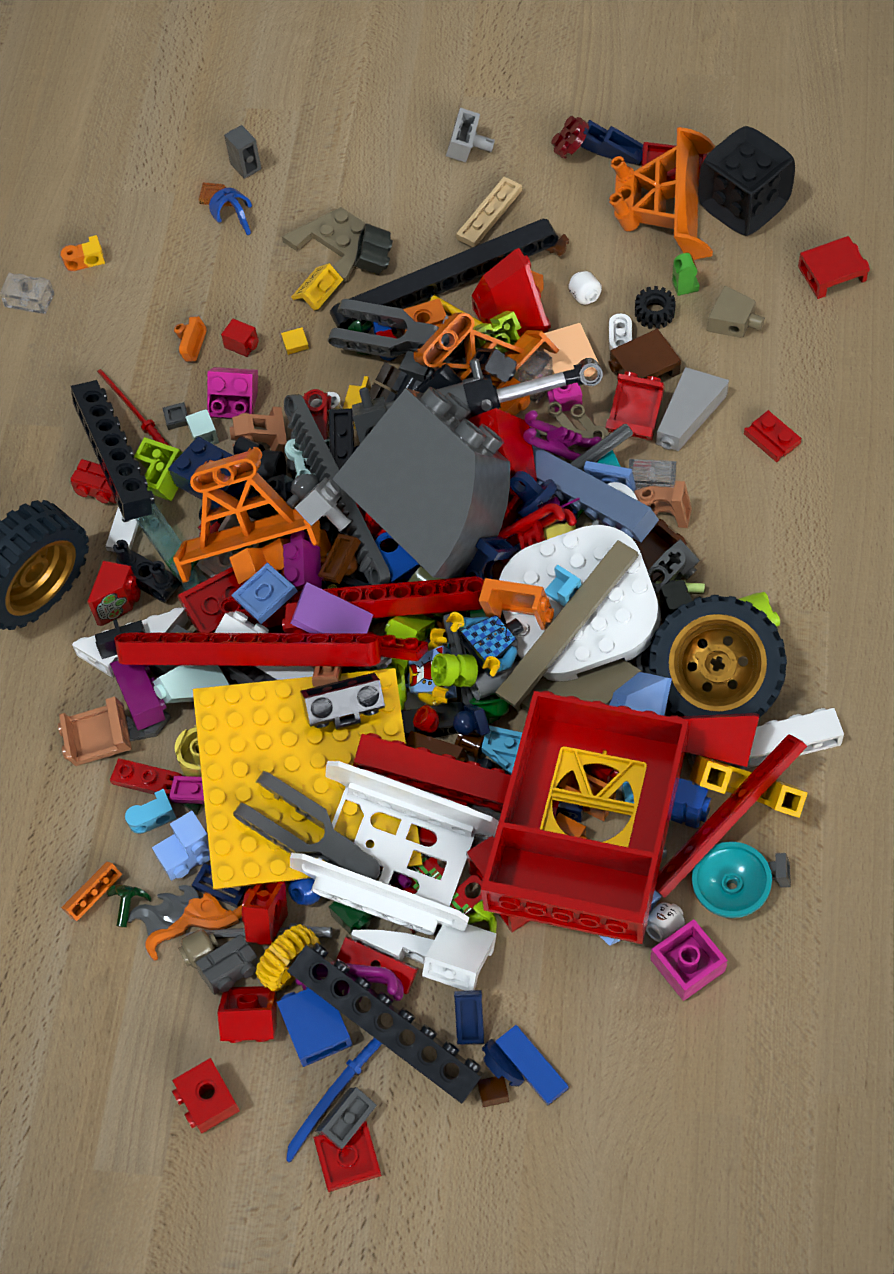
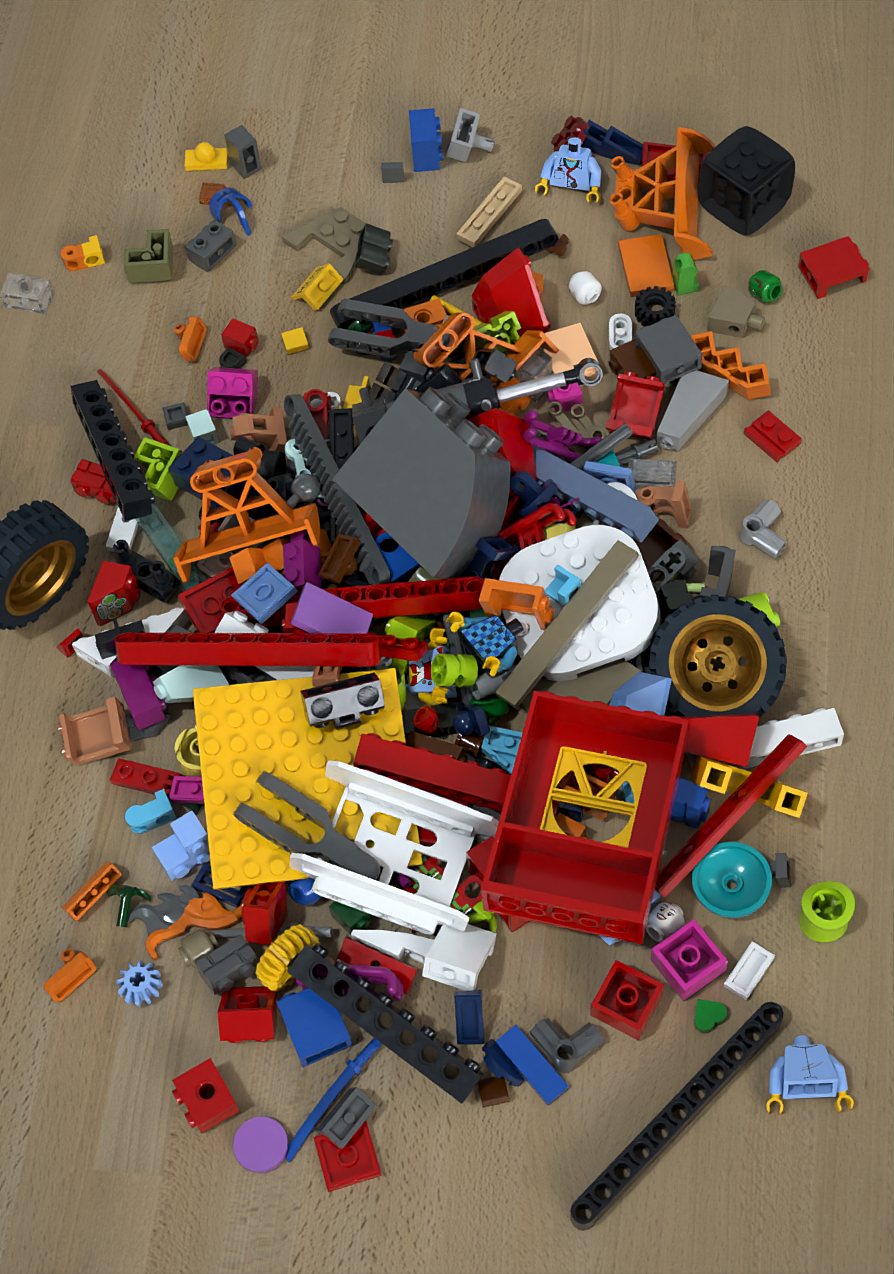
(66, 647): none -> red slope
(70, 976): none -> orange piece
(145, 989): none -> light blue gear
(151, 262): none -> olive brick
(206, 158): none -> yellow tile
(210, 245): none -> dark grey brick
(232, 359): none -> pearl dark grey tile
(260, 1144): none -> medium lavender tile
(322, 502): light grey brick -> none
(392, 172): none -> dark grey tile
(425, 139): none -> blue brick
(572, 168): none -> light blue torso
(577, 1045): none -> dark grey piece
(627, 1000): none -> red brick
(637, 451): none -> dark grey axle
(645, 264): none -> orange tile
(669, 348): none -> dark grey panel
(671, 1125): none -> black beam
(708, 1015): none -> green tile
(721, 565): none -> dark grey panel
(746, 381): none -> orange brick
(749, 971): none -> white tile
(763, 537): none -> light grey piece
(765, 286): none -> green head
(807, 1073): none -> light blue torso
(826, 911): none -> lime hat

